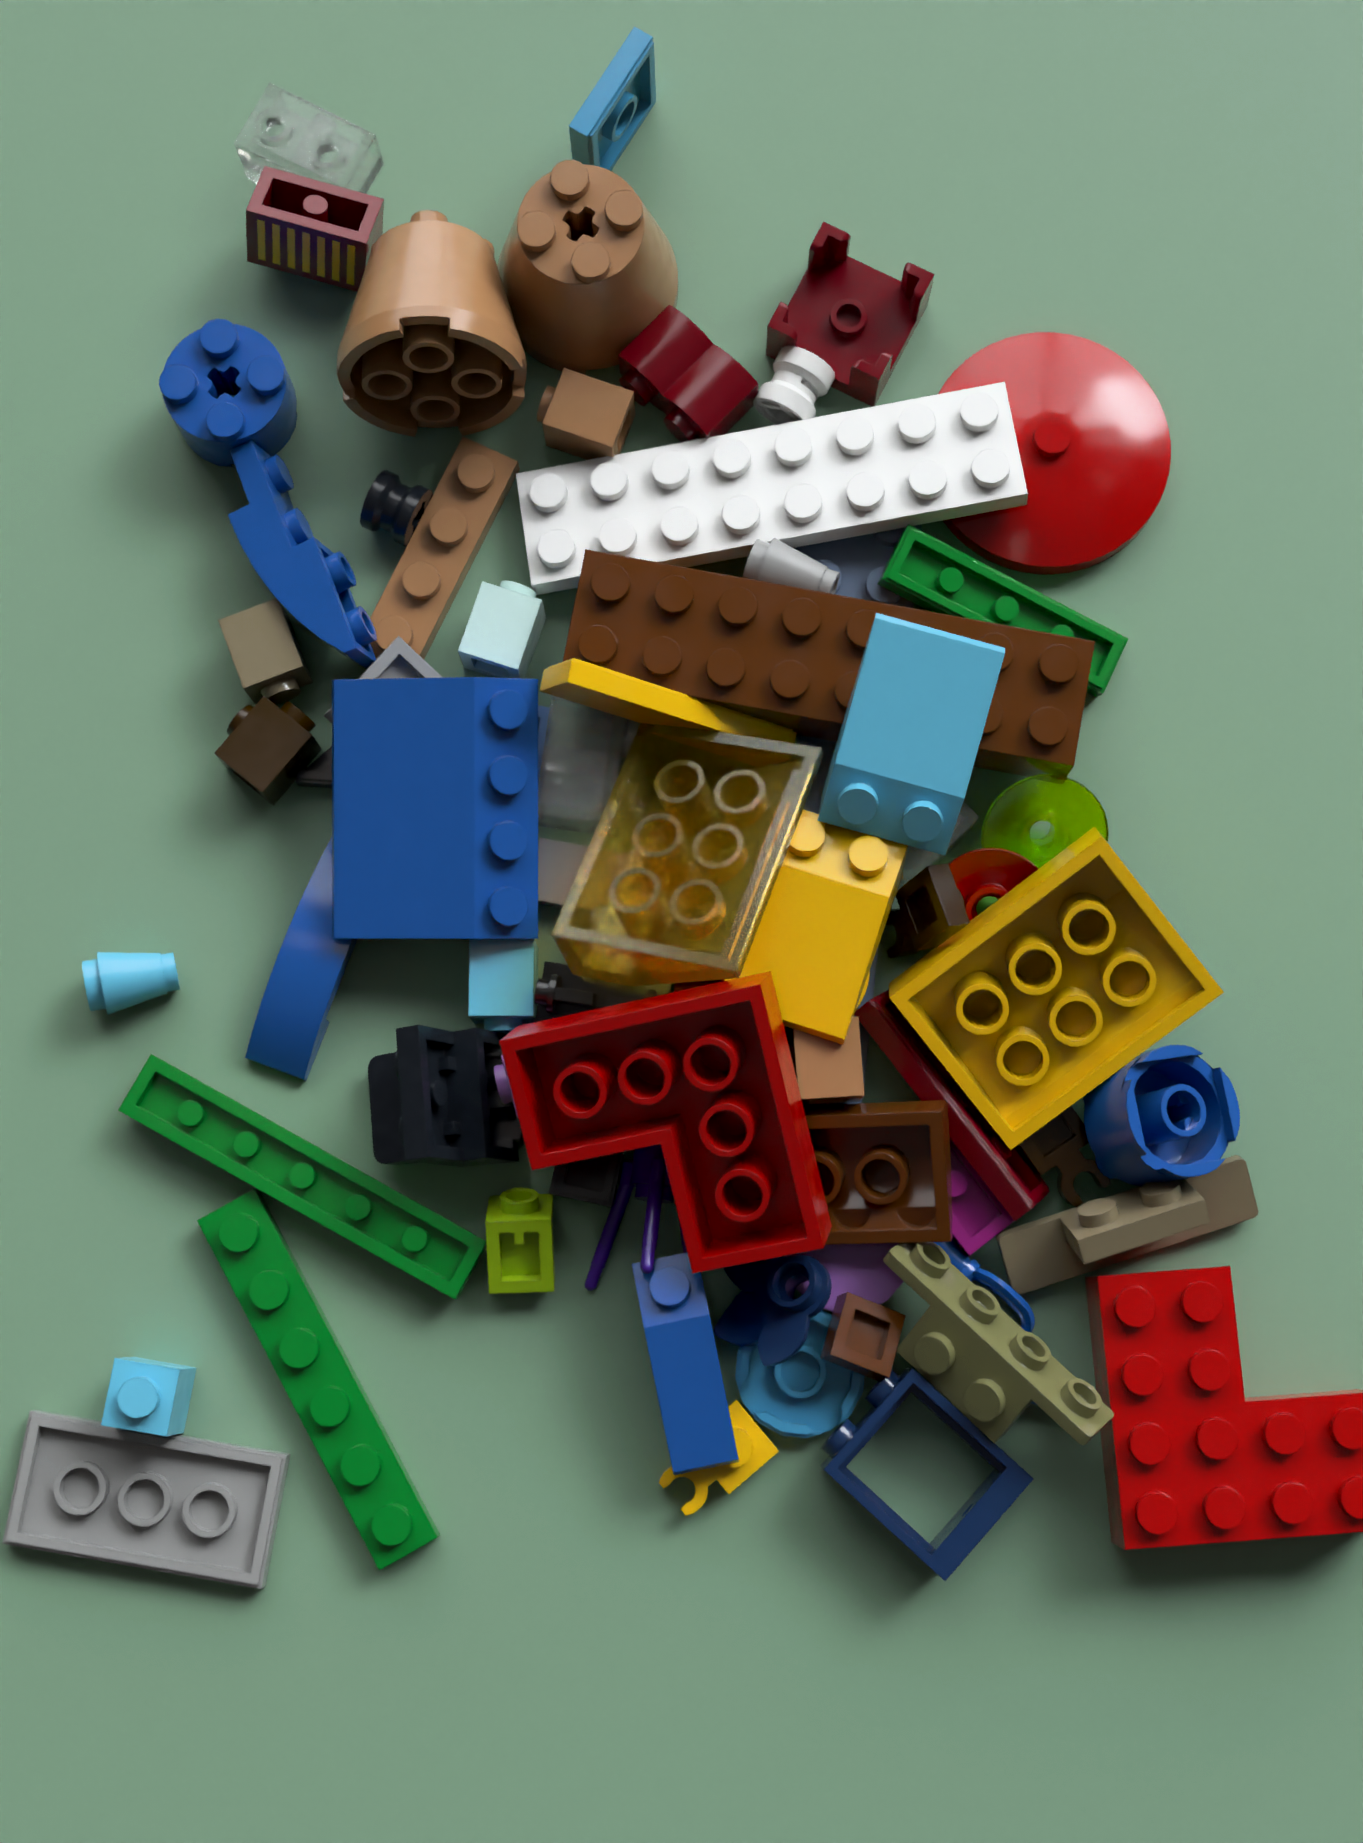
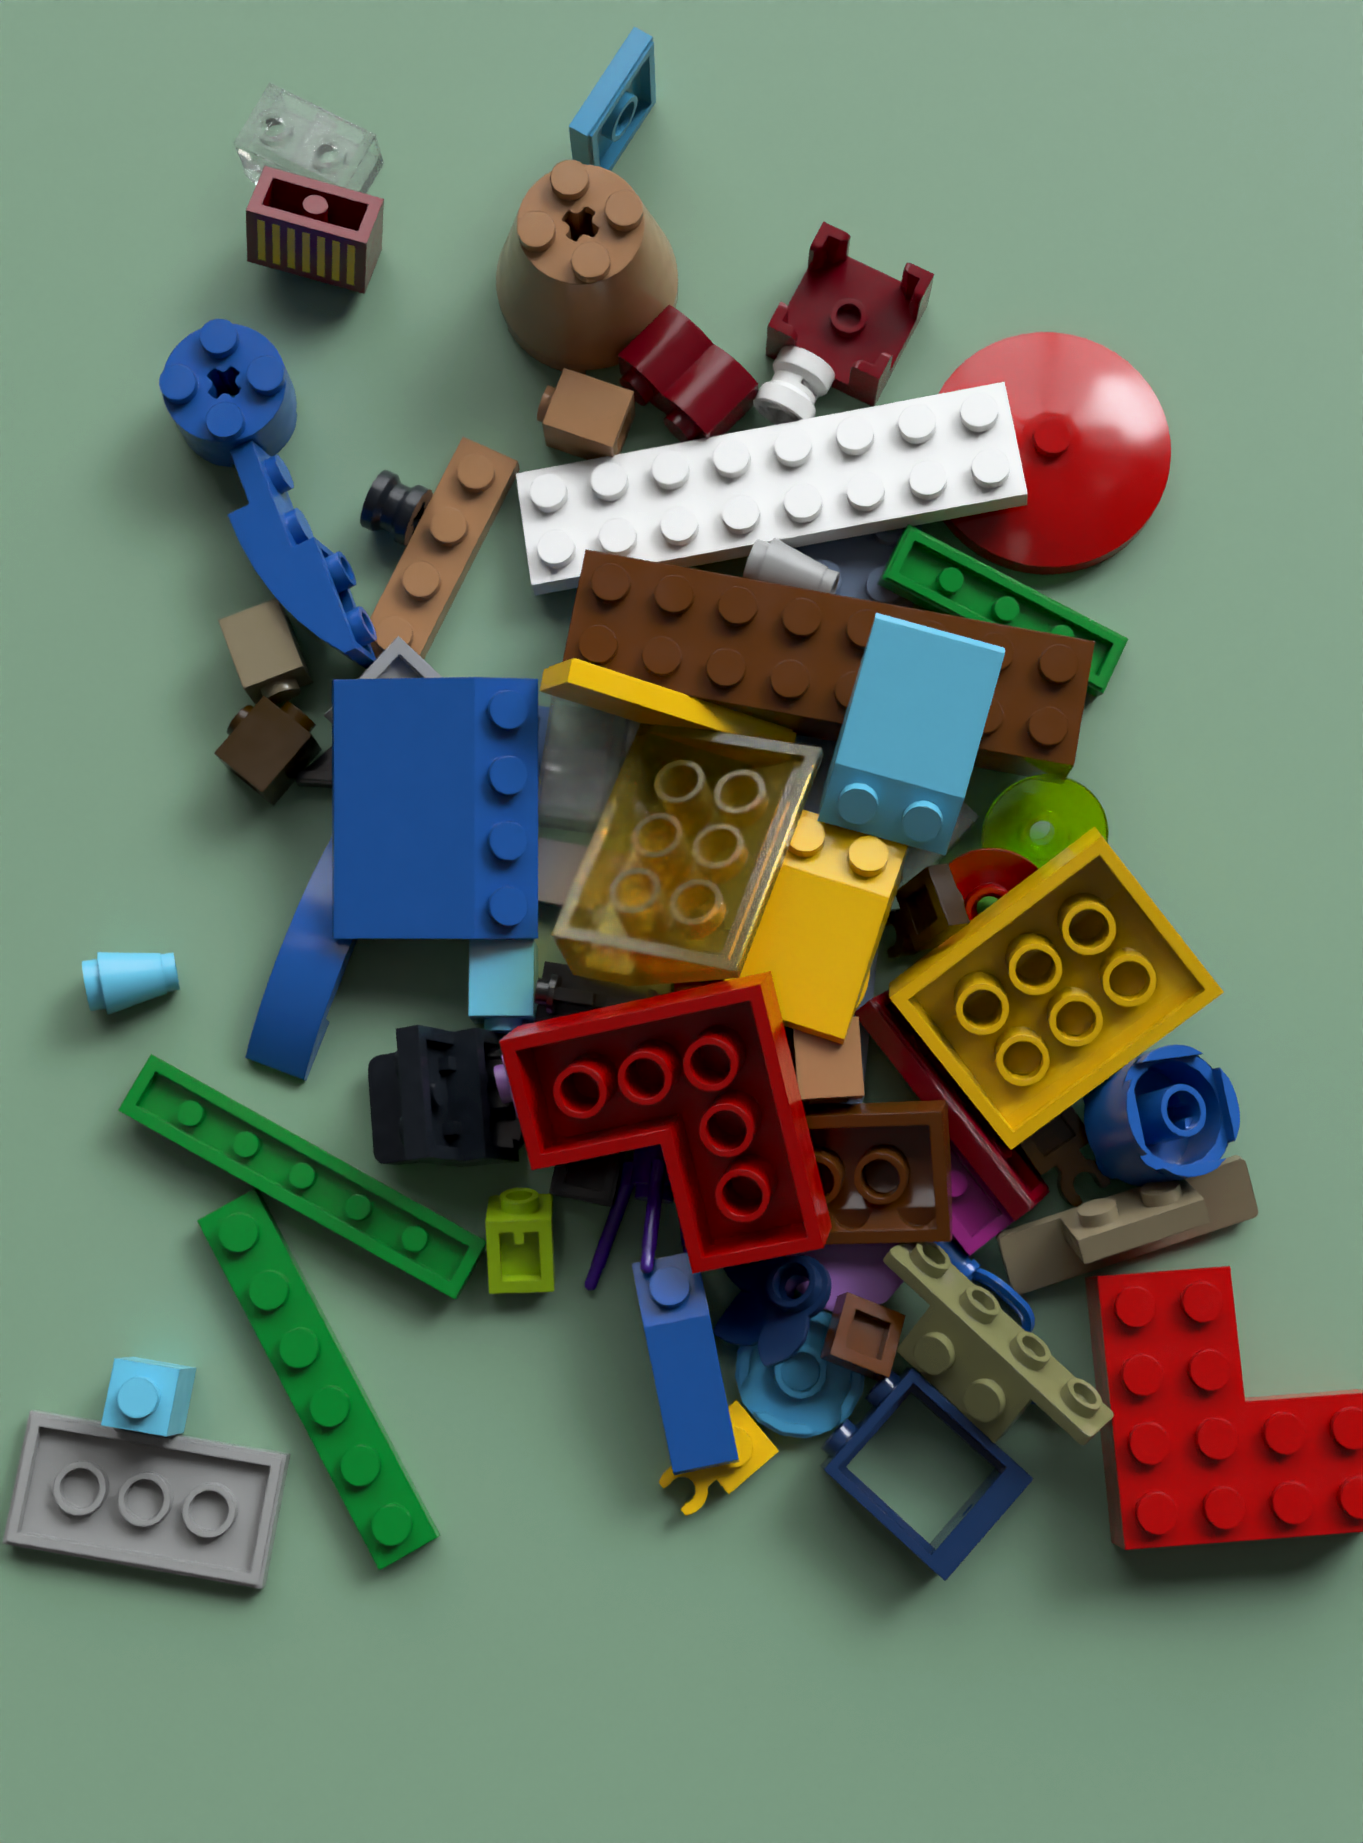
(431, 333): medium nougat cone -> none
(502, 630): light aqua brick -> none

